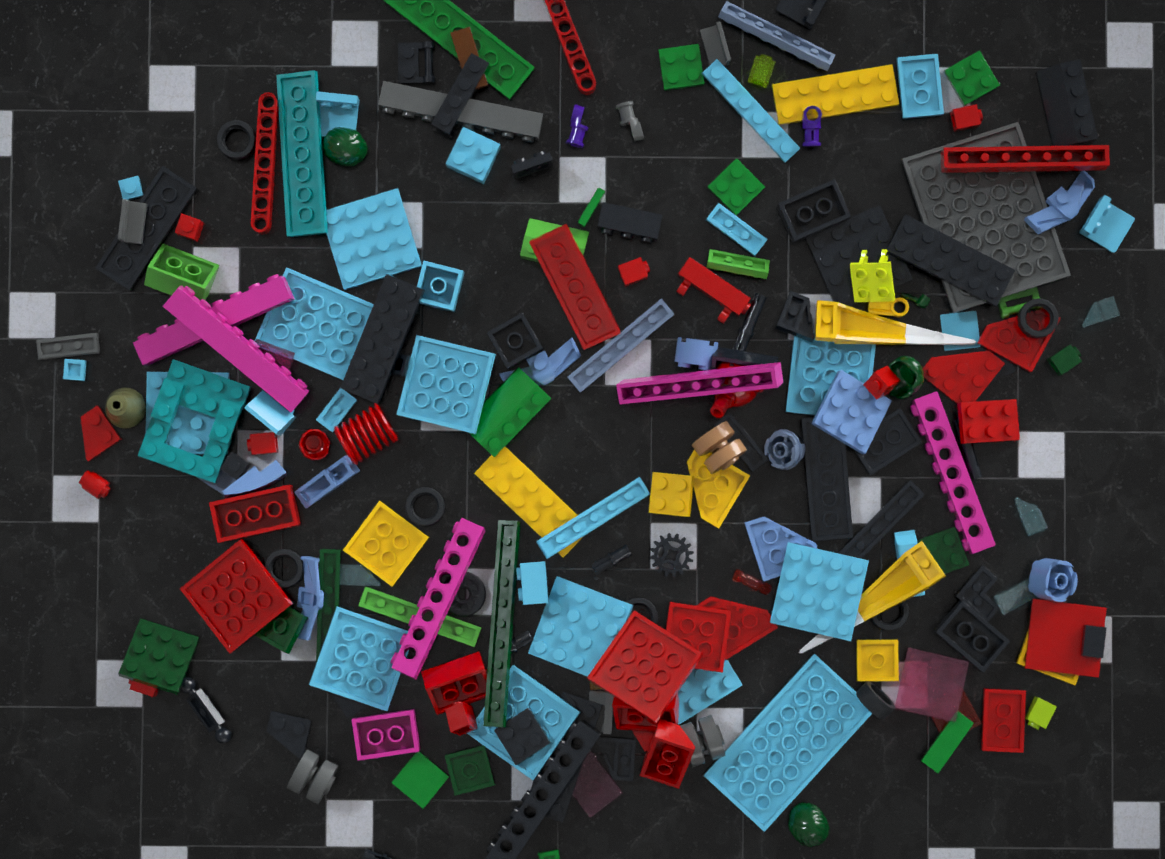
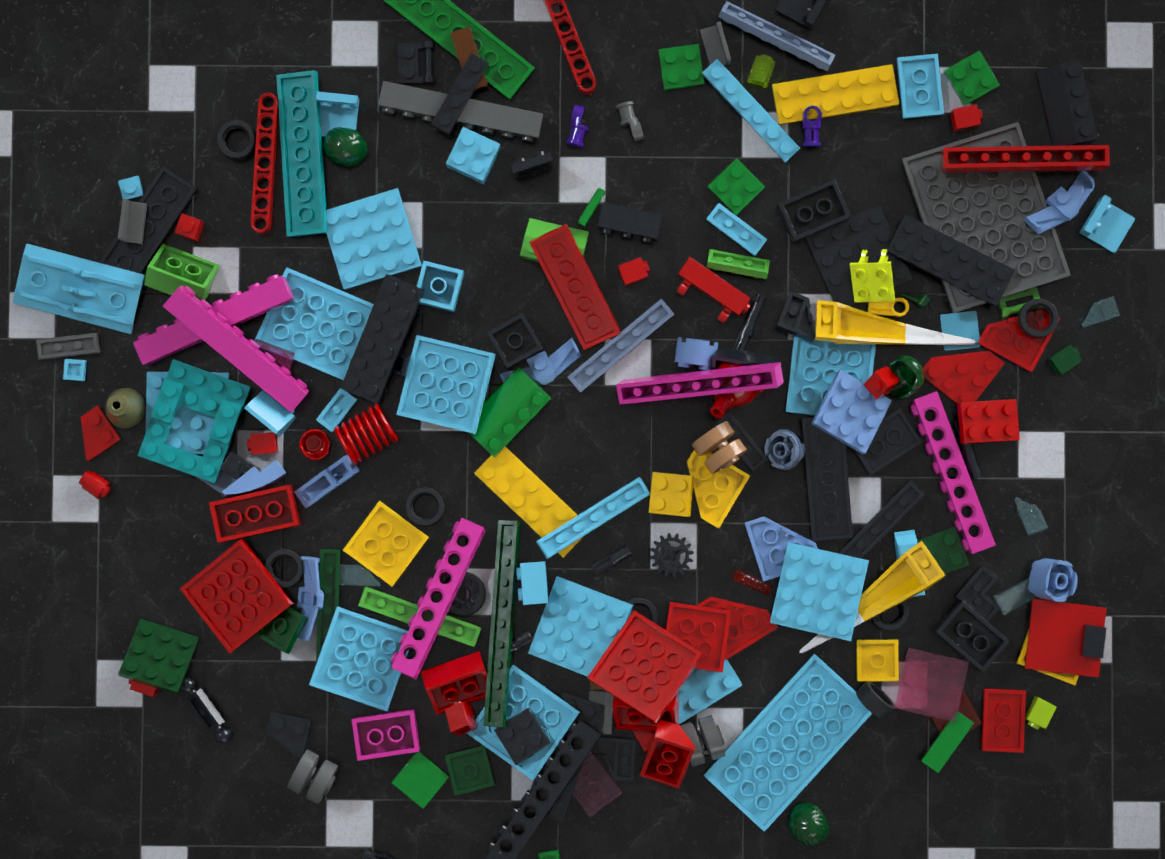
(78, 288): none -> medium azure hinge

